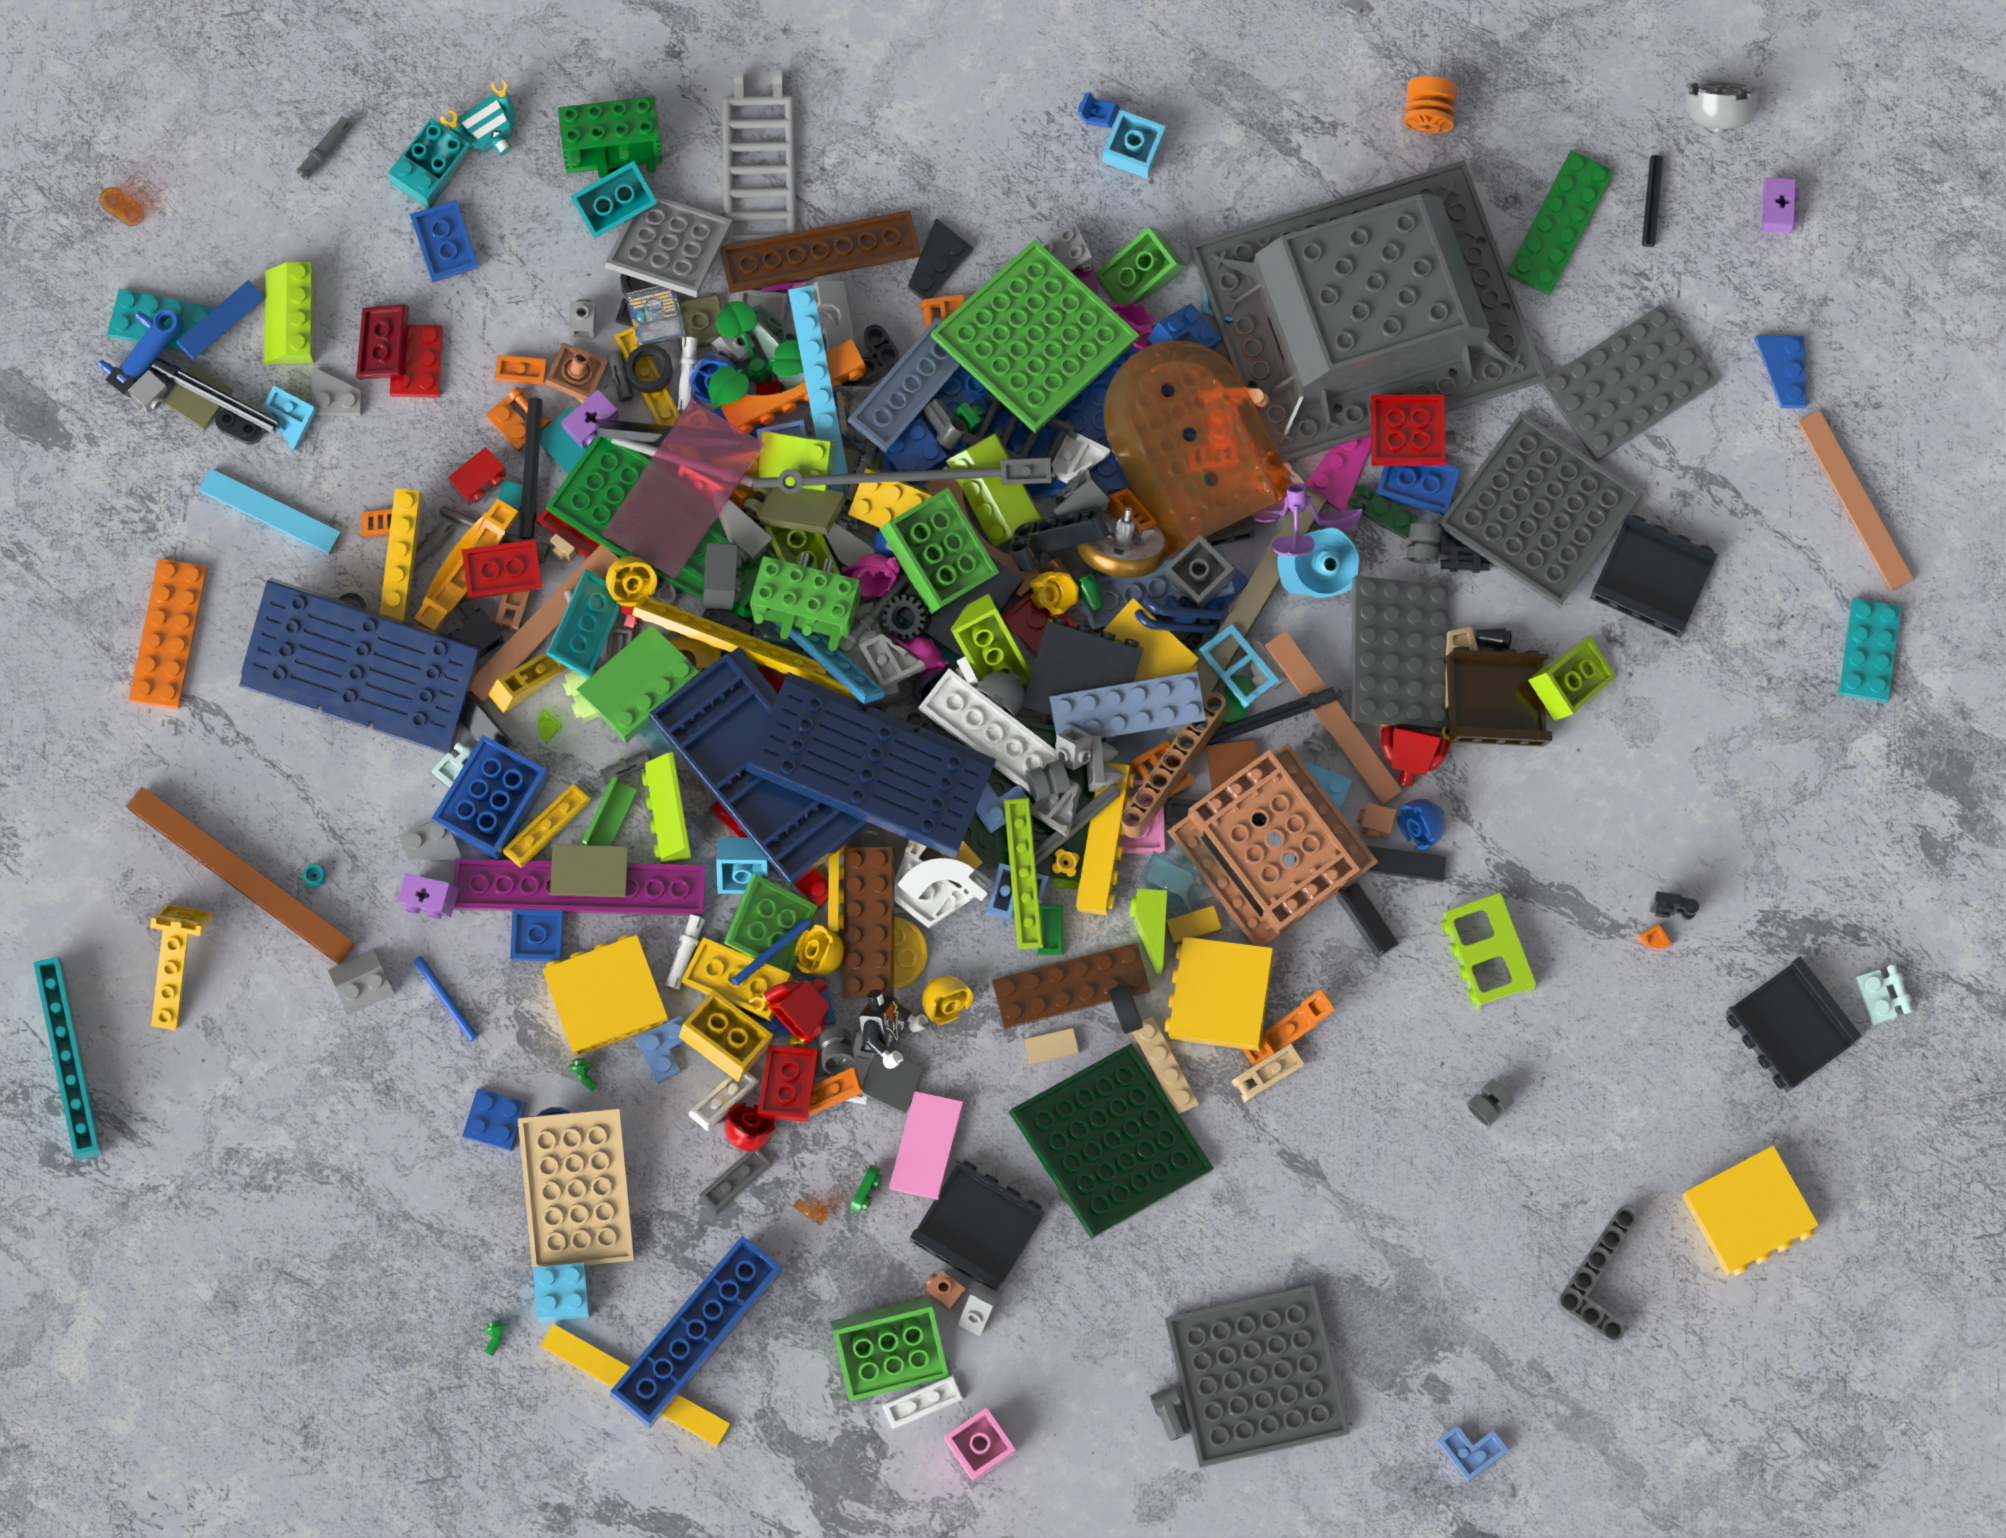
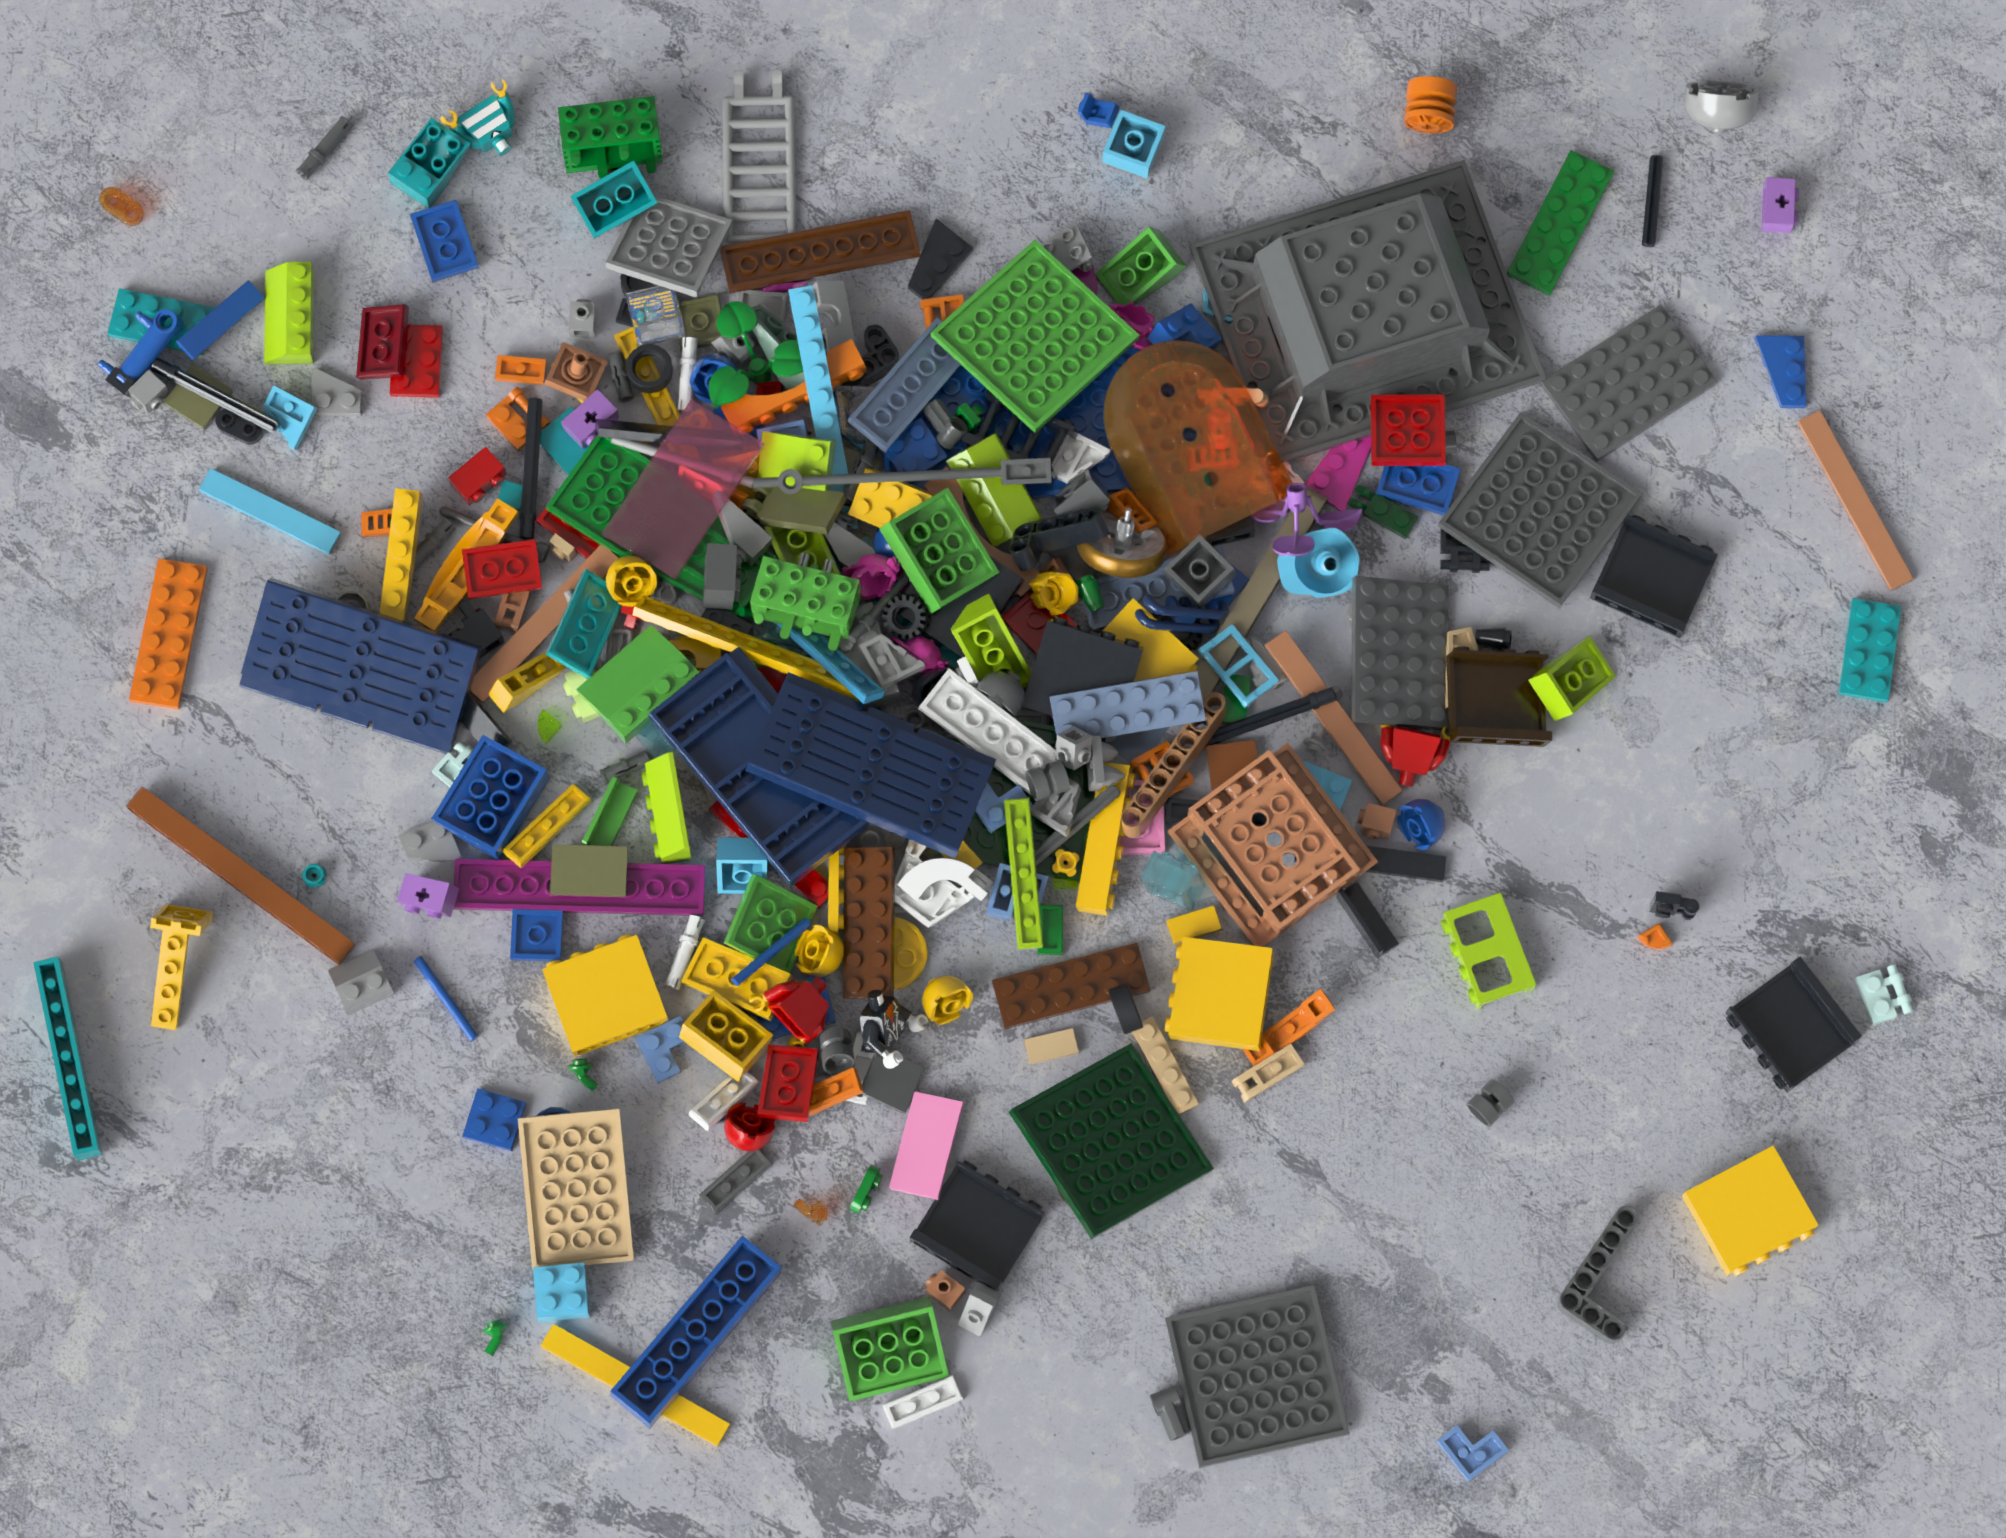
(980, 1445): bright pink brick -> none
(1149, 920): lime slope -> none
(1424, 542): dark grey wheel -> none

